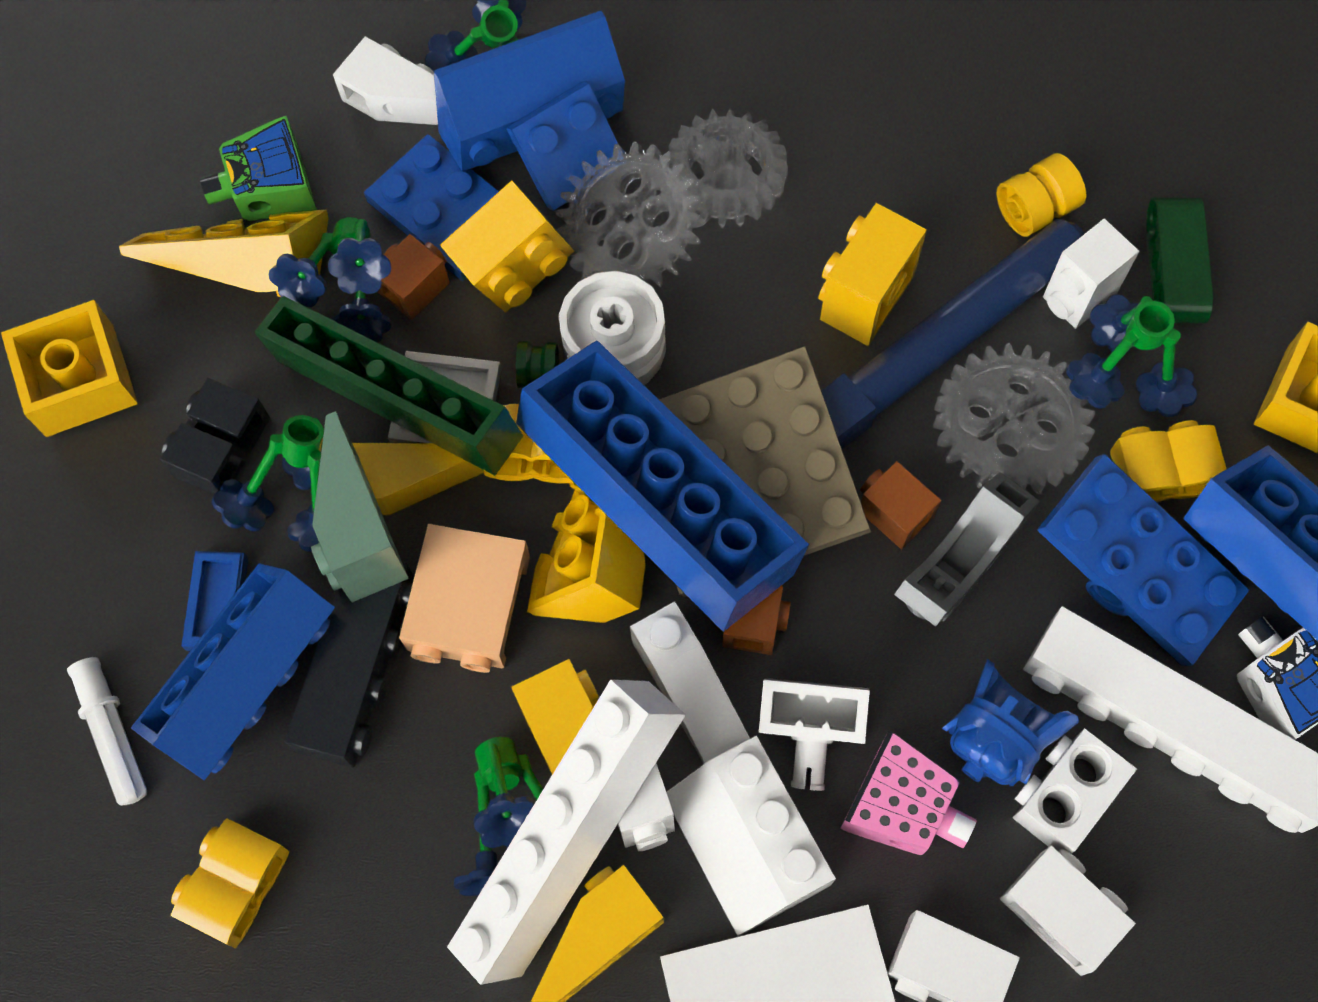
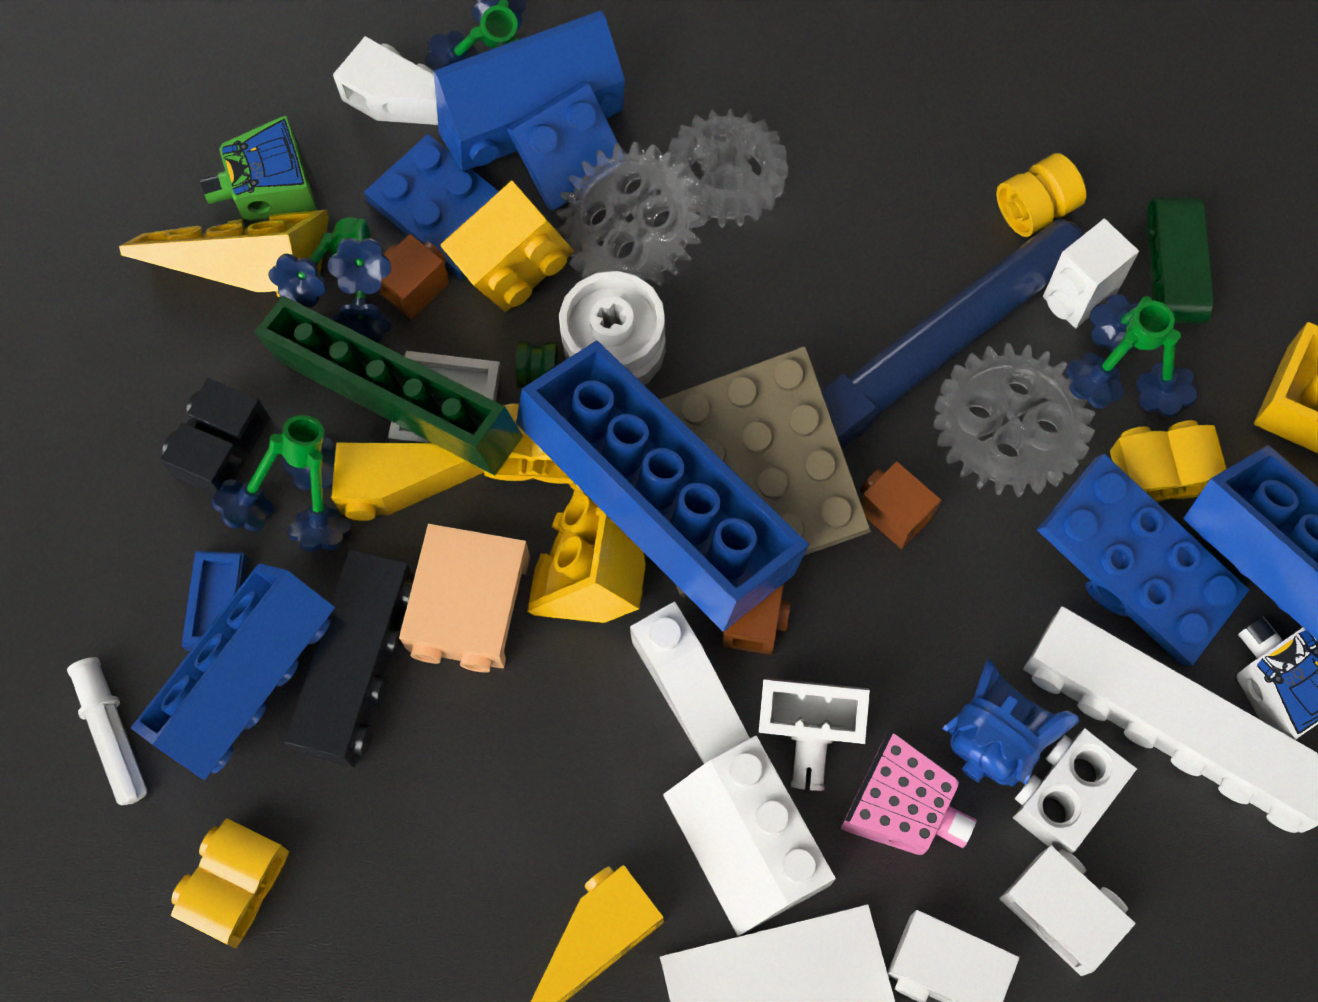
(68, 368): yellow brick -> none
(350, 528): sand green slope -> none
(502, 816): plant -> none
(556, 708): yellow brick -> none
(565, 830): white brick -> none
(648, 815): white brick -> none
(870, 273): yellow brick -> none
(967, 550): dark grey arch -> none

